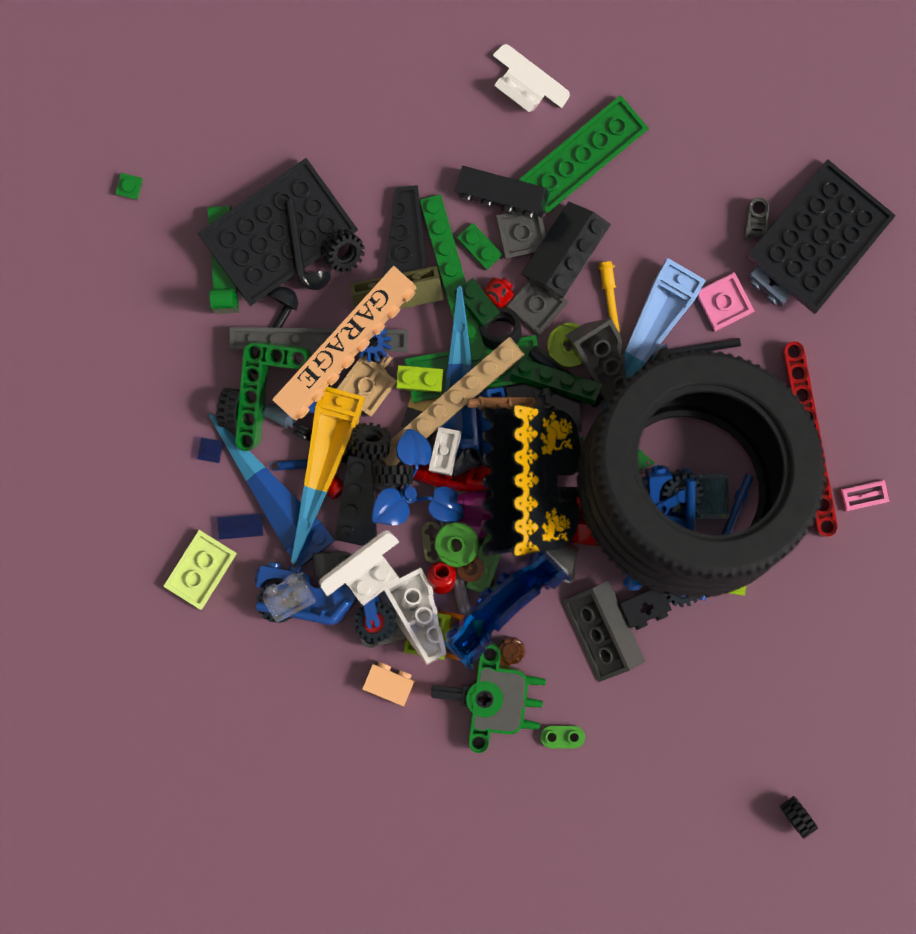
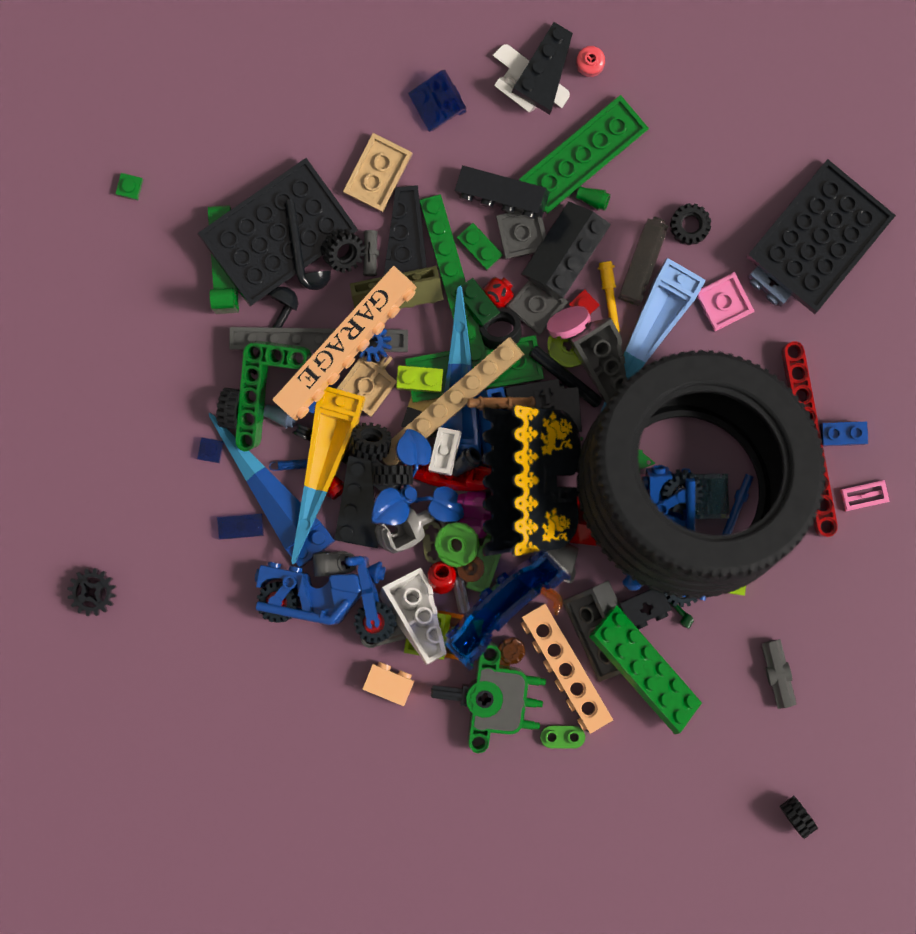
(97, 600): none -> black gear
(200, 569): yellowish green plate -> none
(288, 597): clear bracket -> none
(365, 570): white plate -> none
(371, 253): none -> dark grey pin
(377, 172): none -> tan plate
(406, 534): none -> light grey piece
(437, 100): none -> clear blue plate
(543, 73): none -> black wing
(555, 597): none -> clear orange piece
(559, 381): dark green plate -> none
(568, 322): none -> bright pink tile
(585, 300): none -> red plate
(590, 68): none -> coral head
(594, 197): none -> green cone
(600, 714): none -> light nougat brick
(643, 261): none -> clear smoke door
(645, 669): none -> green plate
(663, 350): black piece -> none
(687, 620): none -> dark green hand
(697, 212): none -> black tyre
(756, 221): dark grey piece -> none
(778, 674): none -> dark grey piece
(844, 433): none -> blue brick

